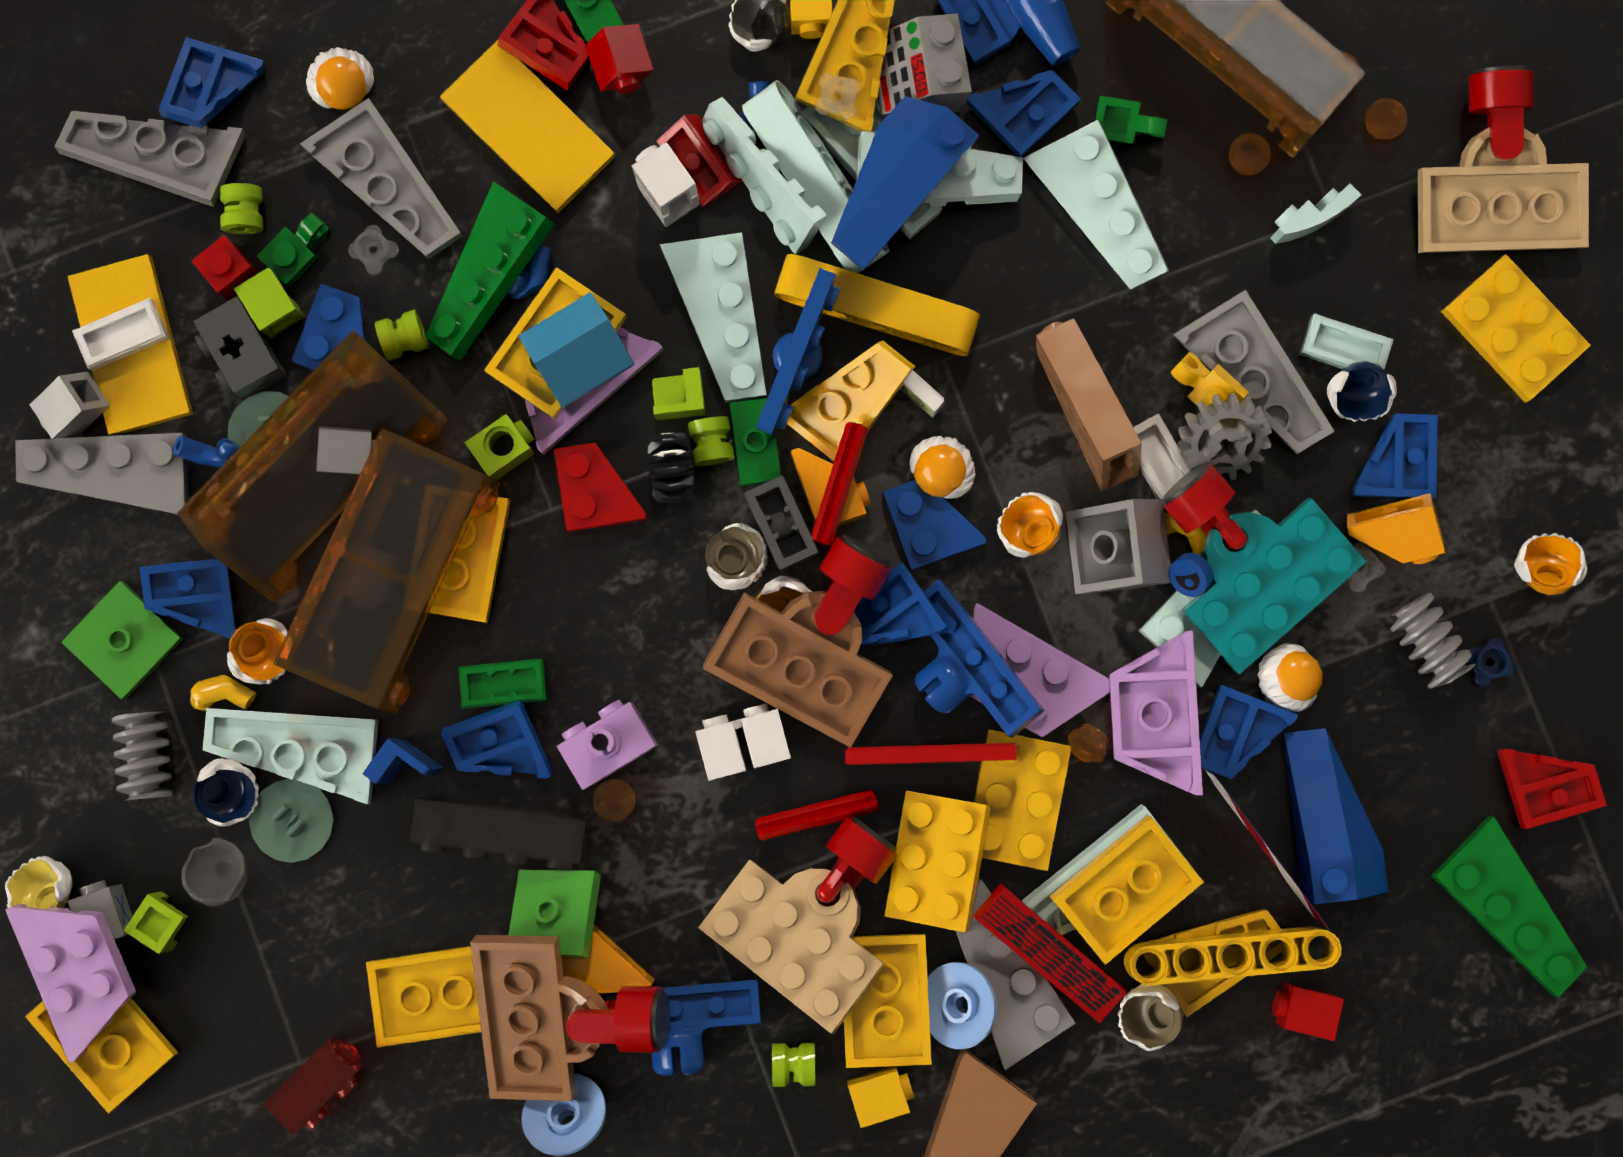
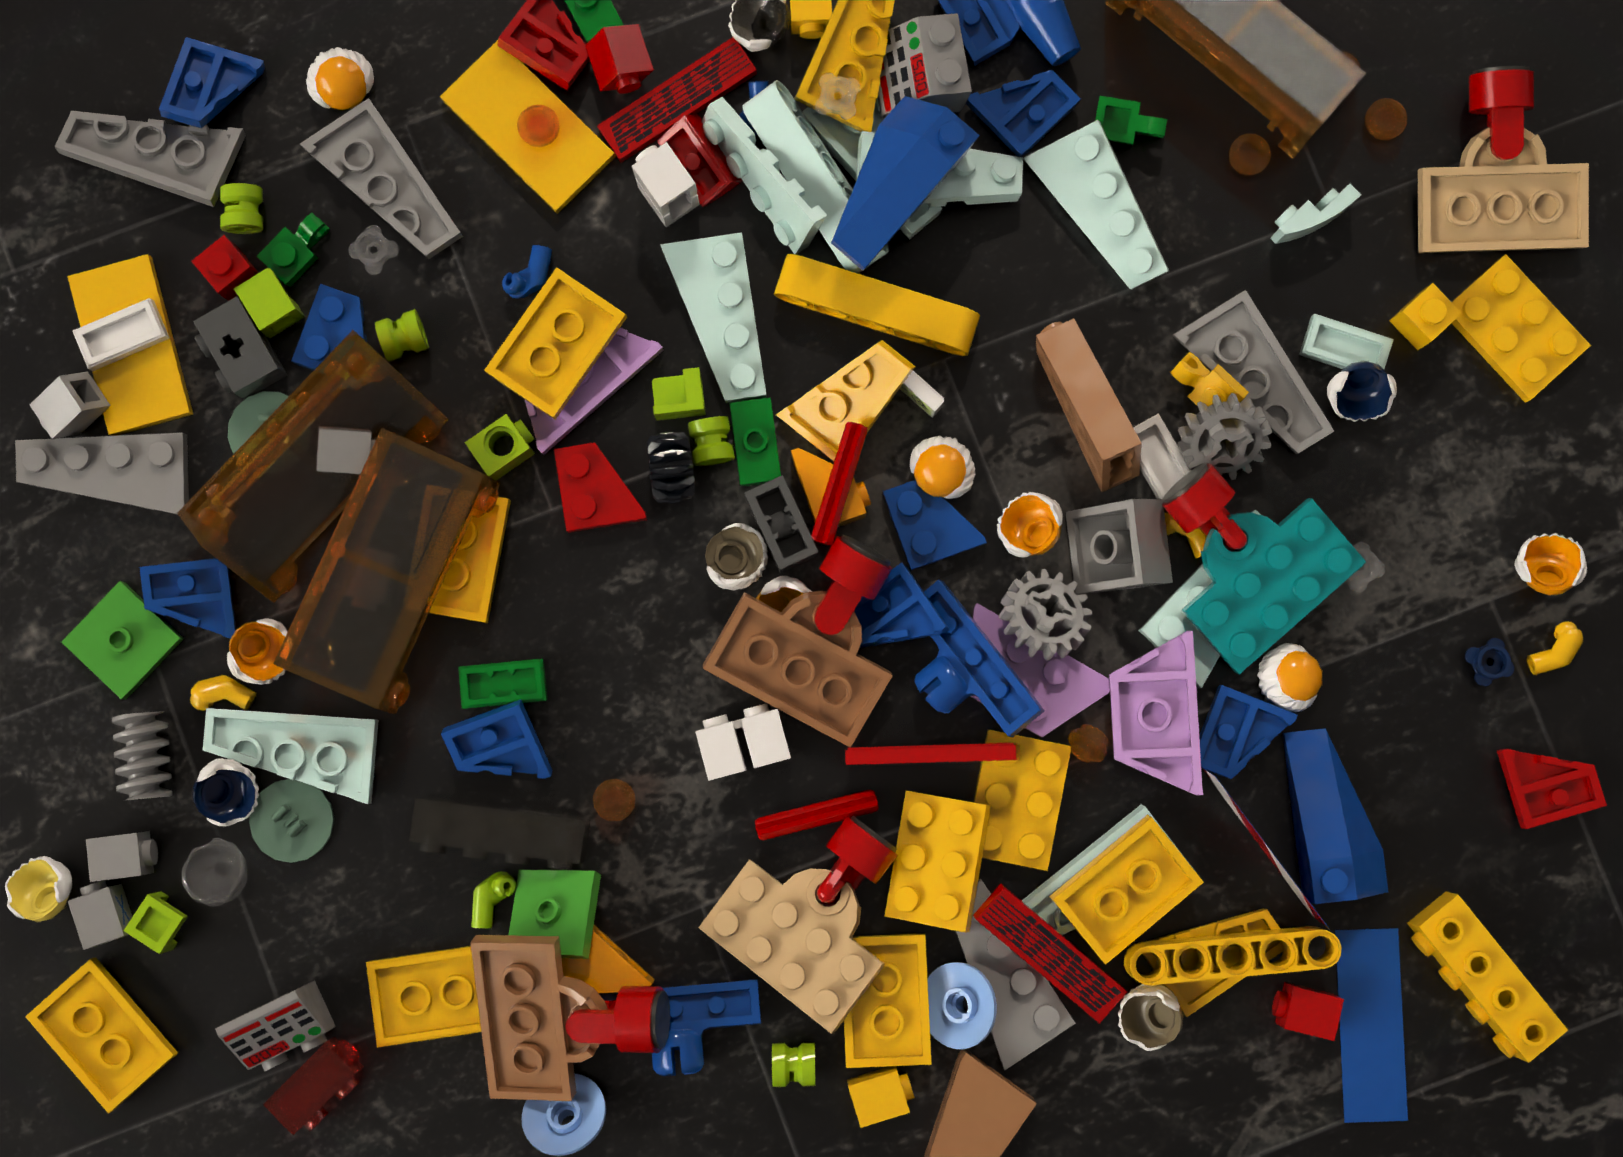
(74, 970): lavender wing -> none
(121, 856): none -> light grey brick
(204, 453): blue arm -> none
(278, 1027): none -> light grey slope
(392, 759): blue panel -> none
(487, 895): none -> lime arm
(490, 263): green wing -> none
(538, 125): none -> clear orange plate
(576, 350): dark azure slope -> none
(607, 744): lavender brick -> none
(678, 96): none -> red tile
(798, 353): blue plate -> none
(1044, 609): none -> light grey gear
(1191, 574): blue tile -> none
(1371, 1026): none -> blue sticker
(1400, 529): light orange slope -> none
(1402, 460): blue wing -> none
(1425, 316): none -> yellow brick
(1432, 641): light grey piece -> none
(1487, 977): none -> yellow brick
(1507, 903): green wing -> none
(1561, 654): none -> yellow arm

